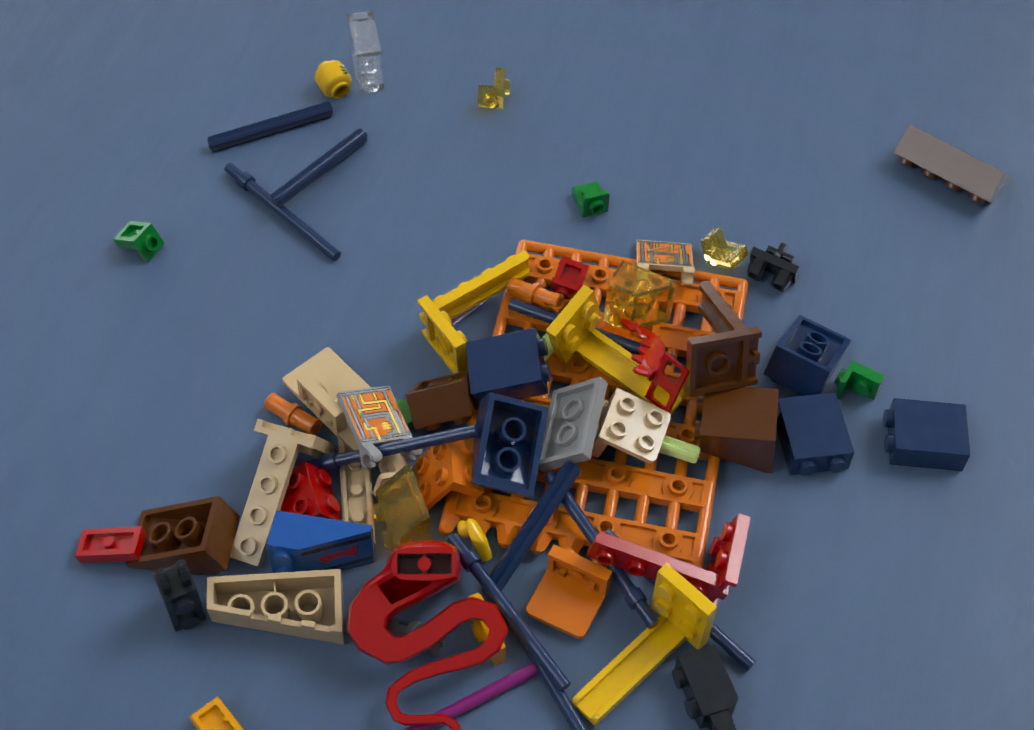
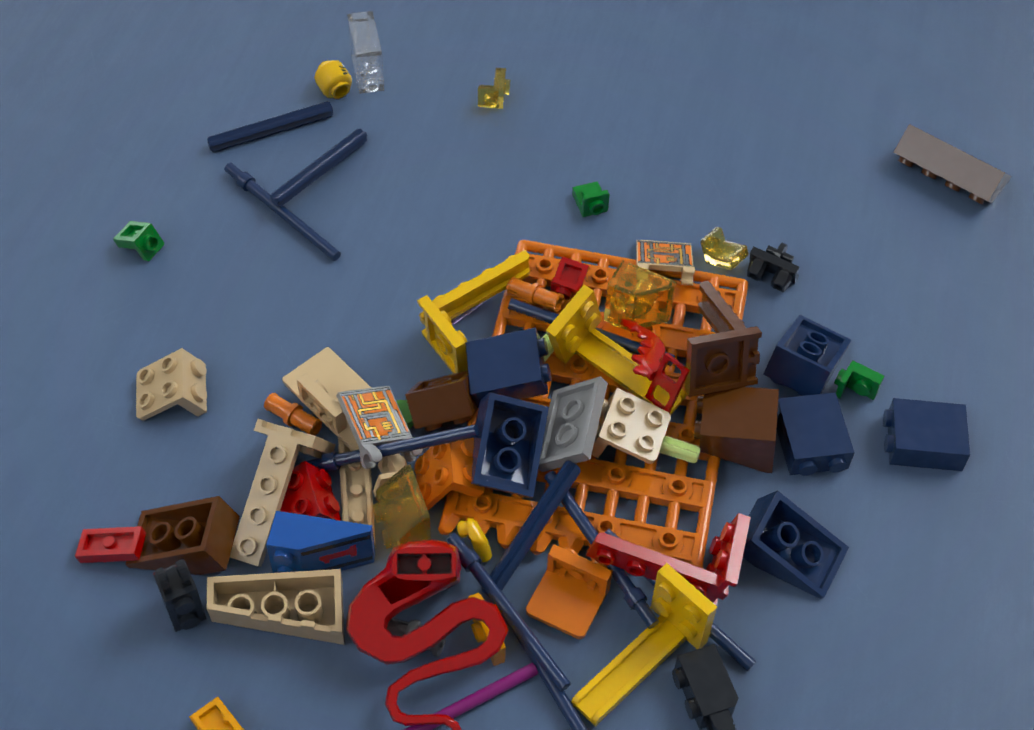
(169, 382): none -> tan bracket
(792, 545): none -> dark blue slope

